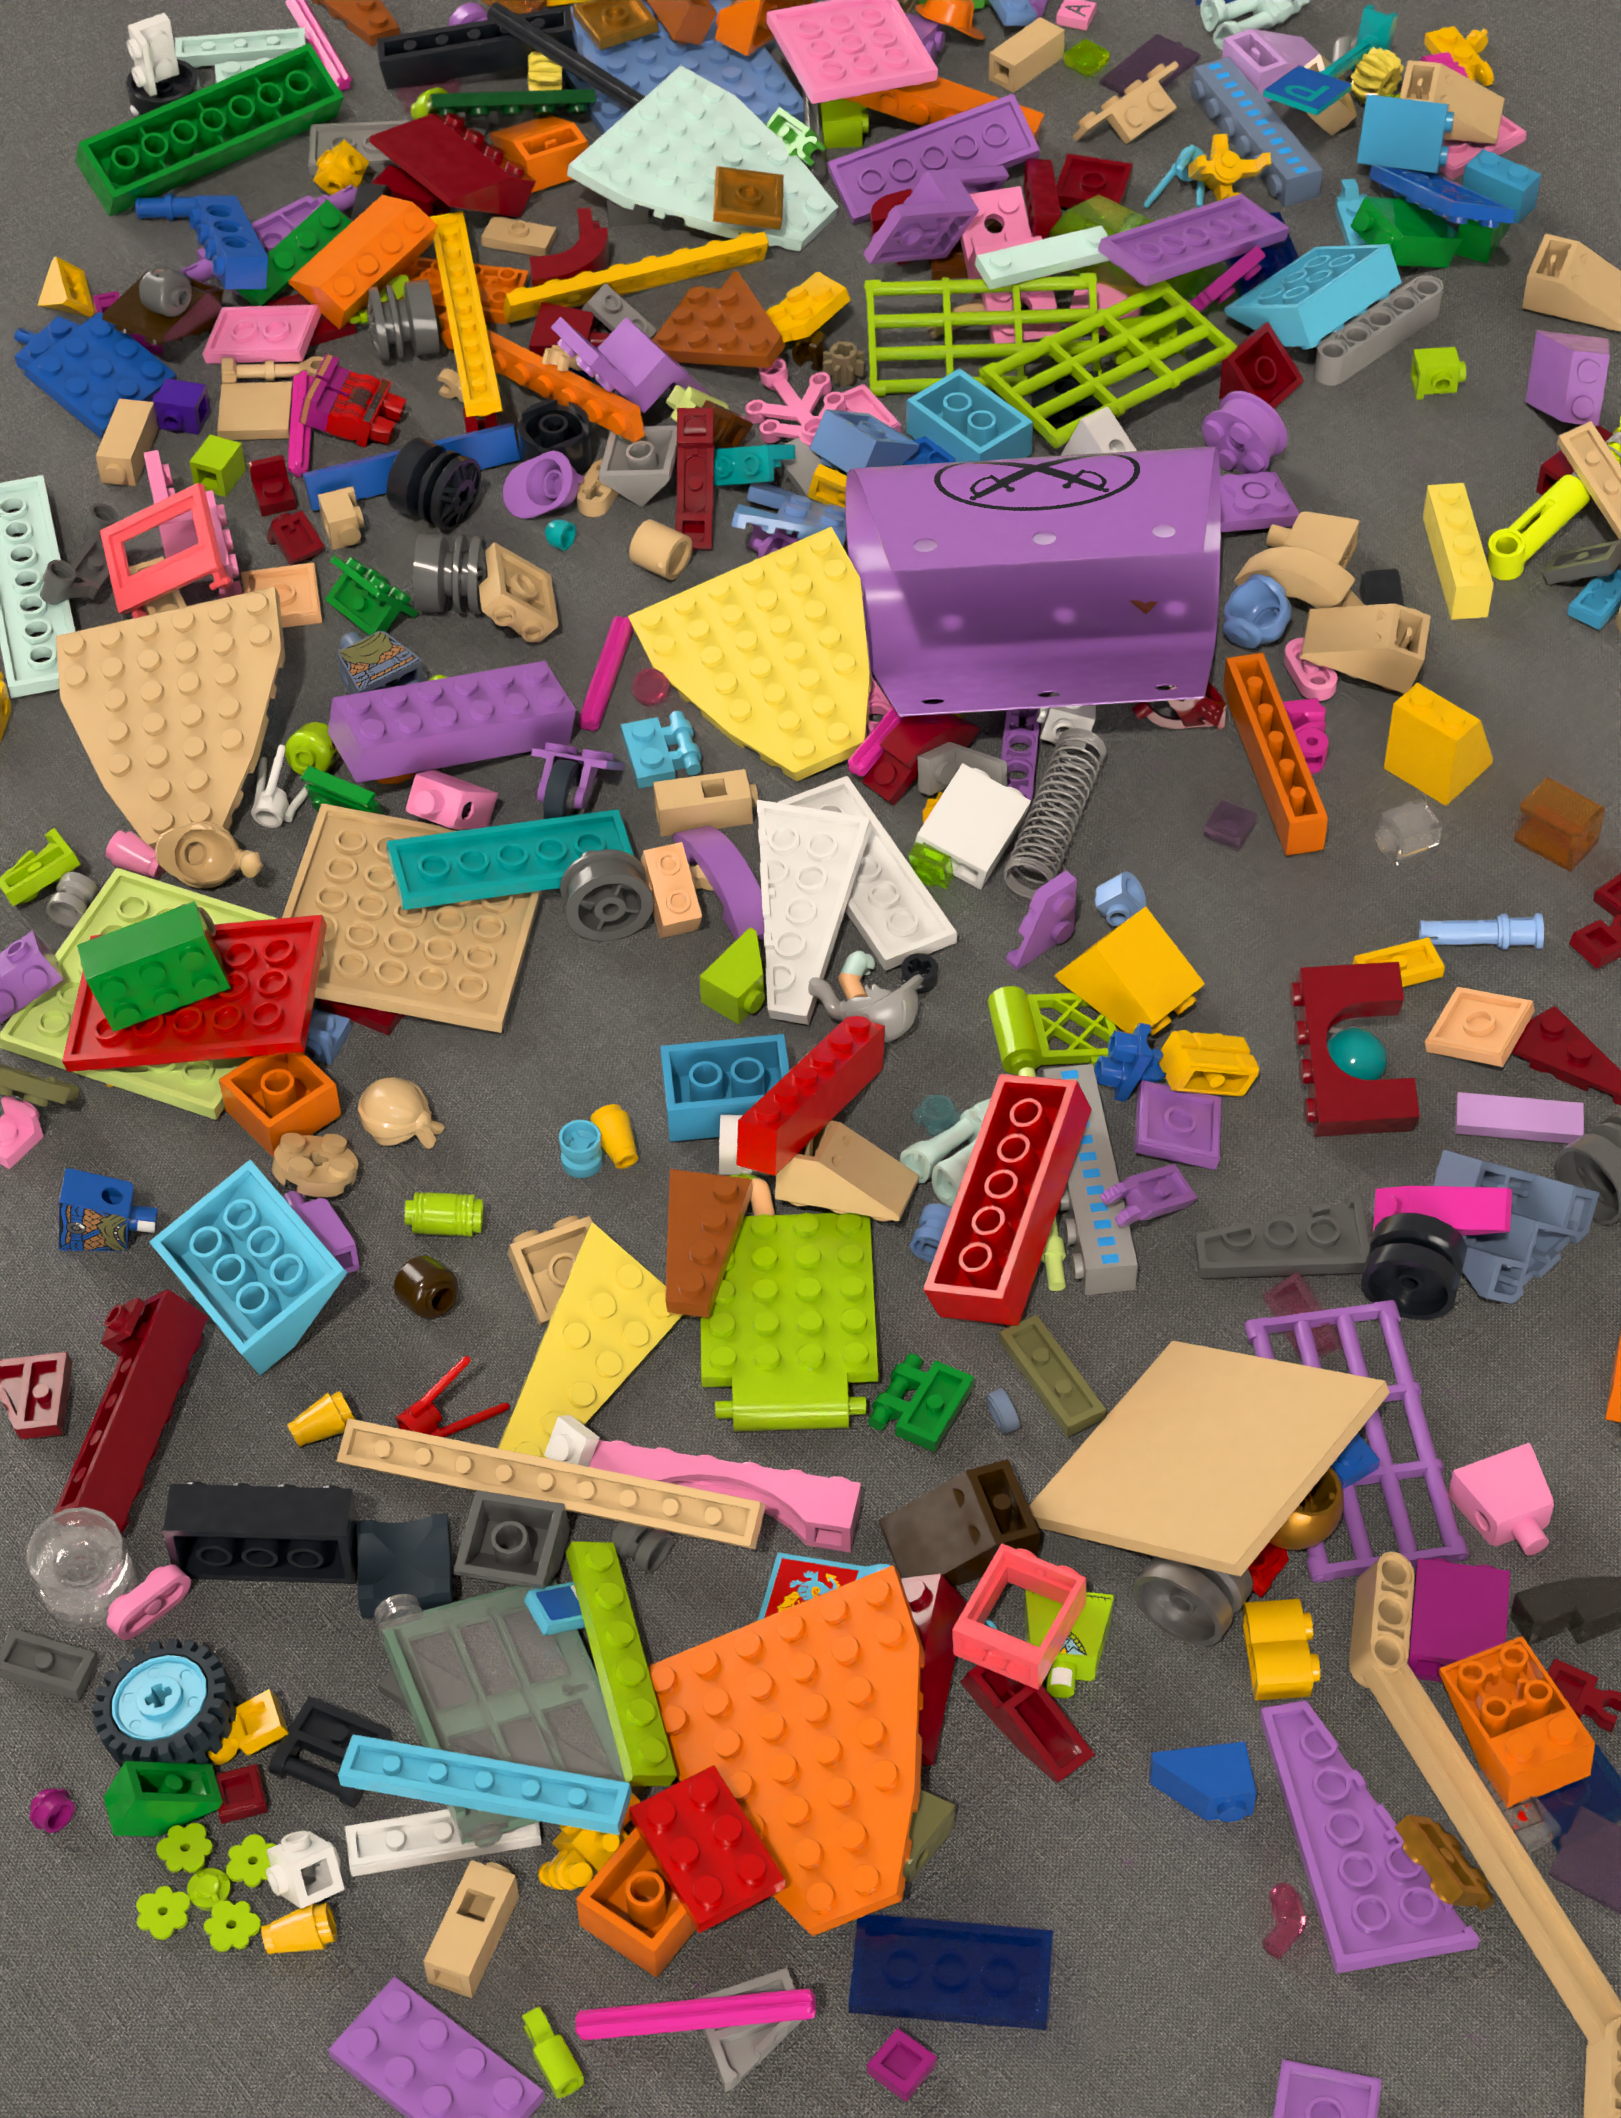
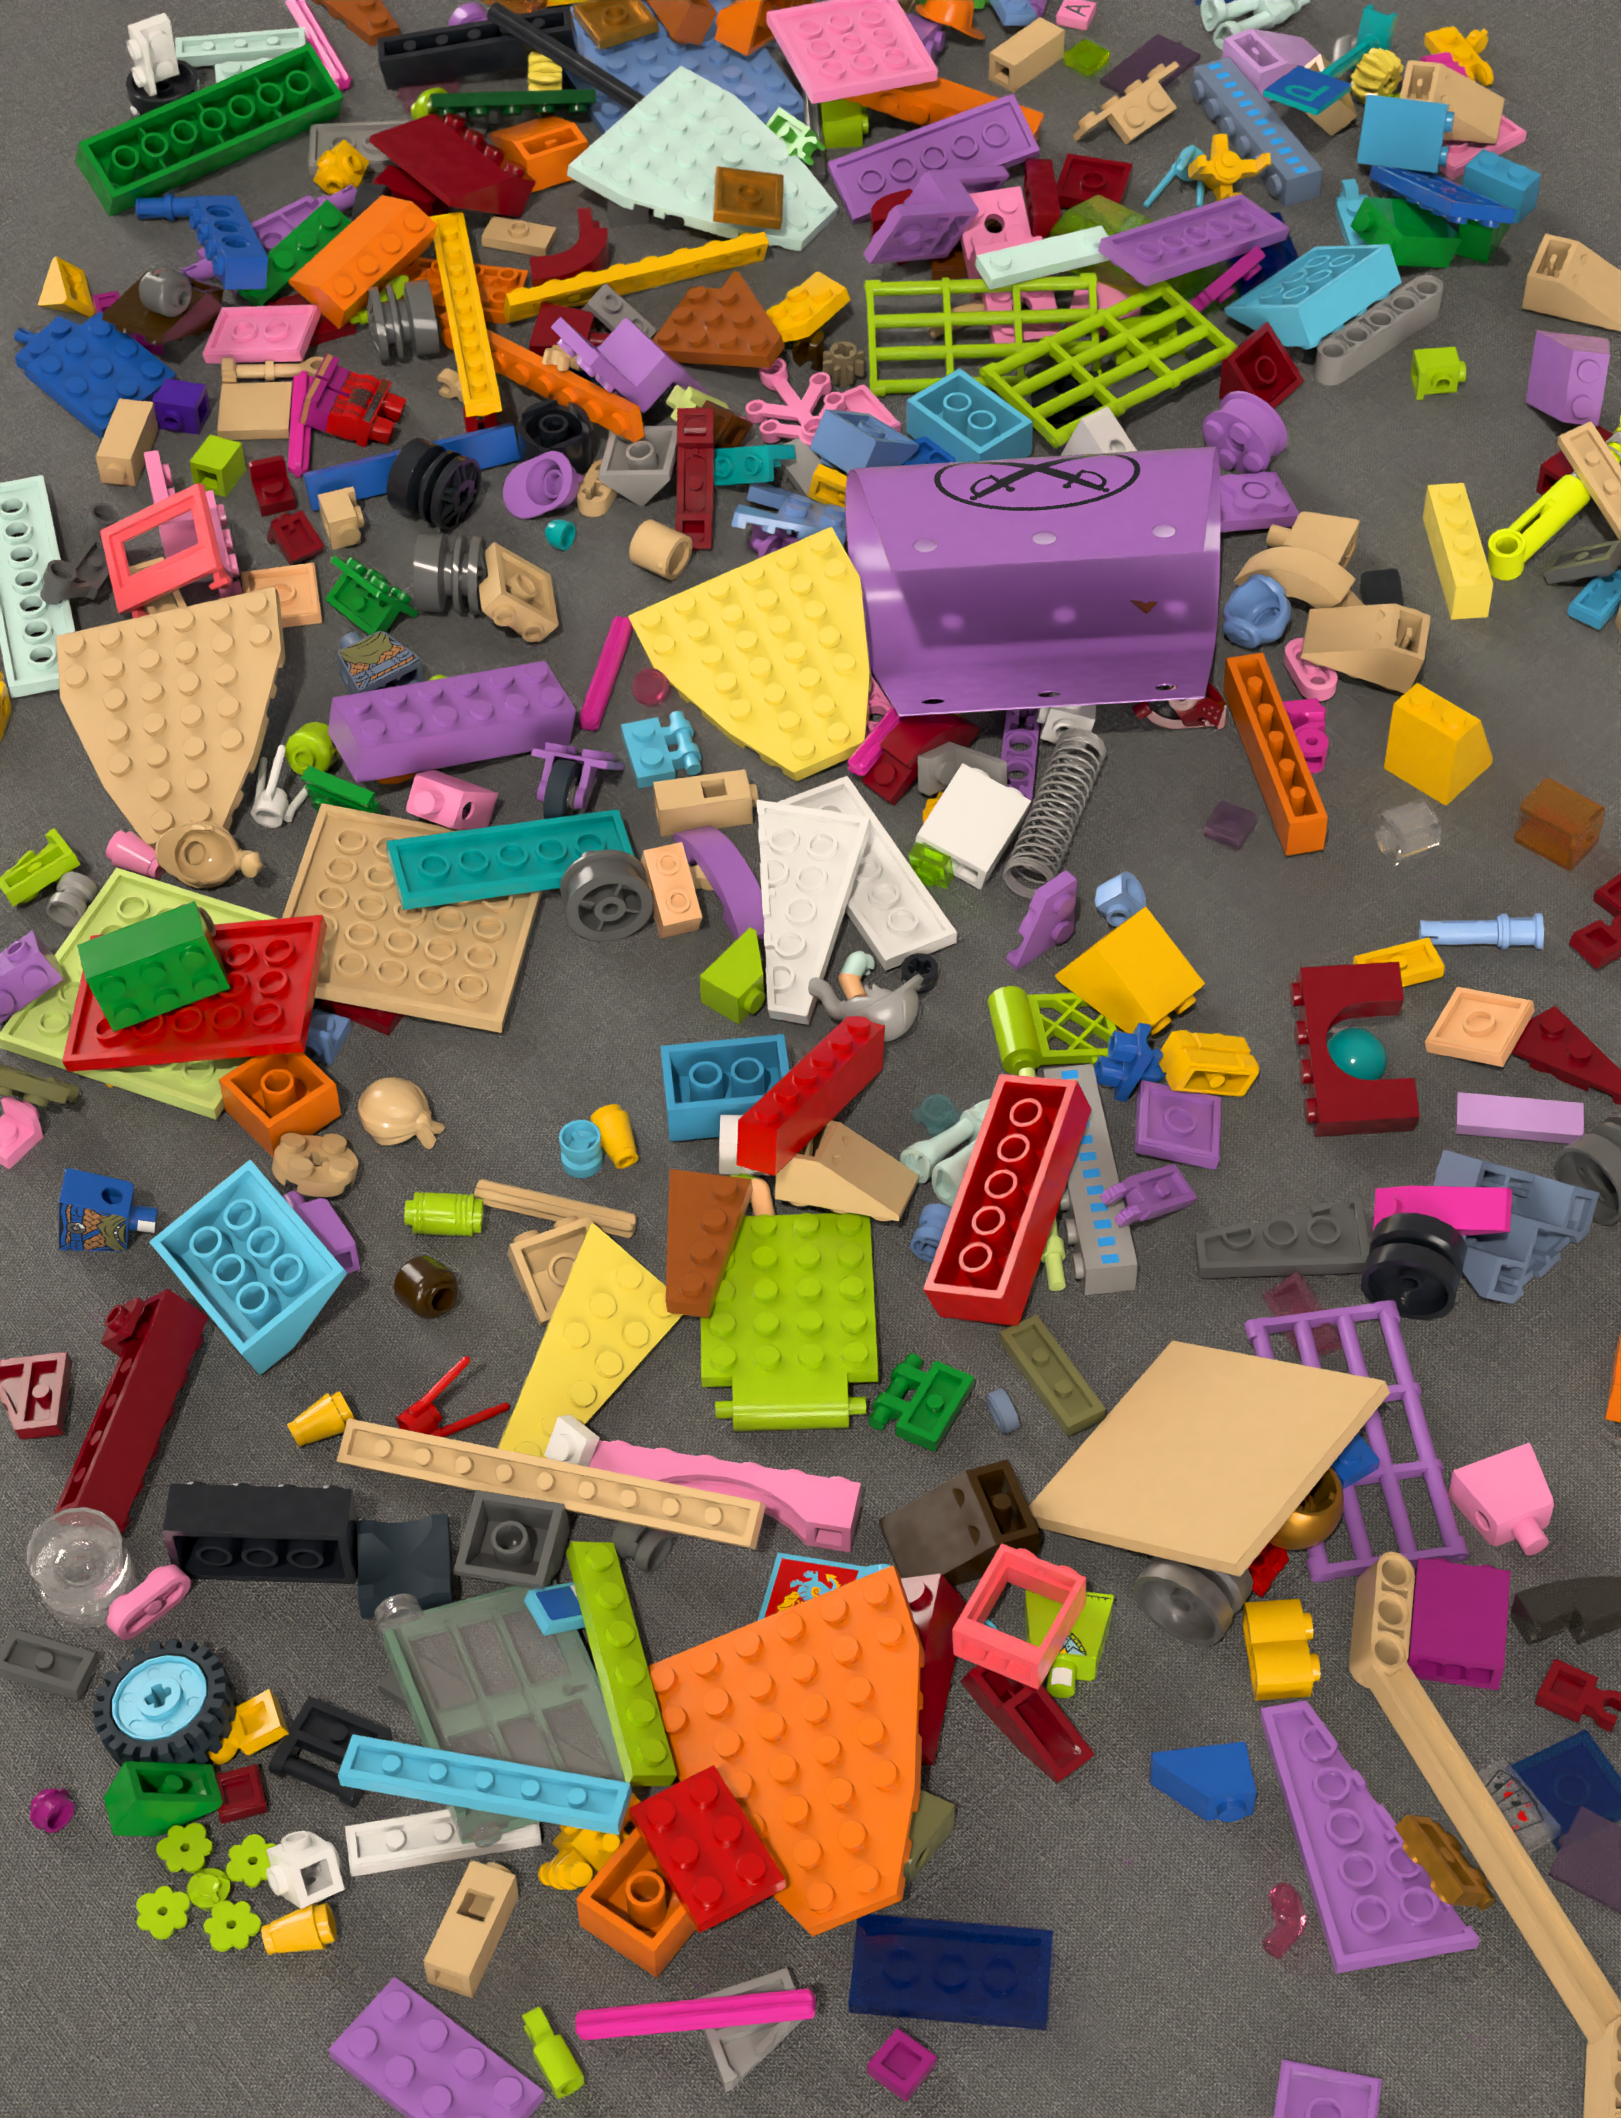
(554, 1207): none -> tan axle
(1518, 1722): orange slope -> none

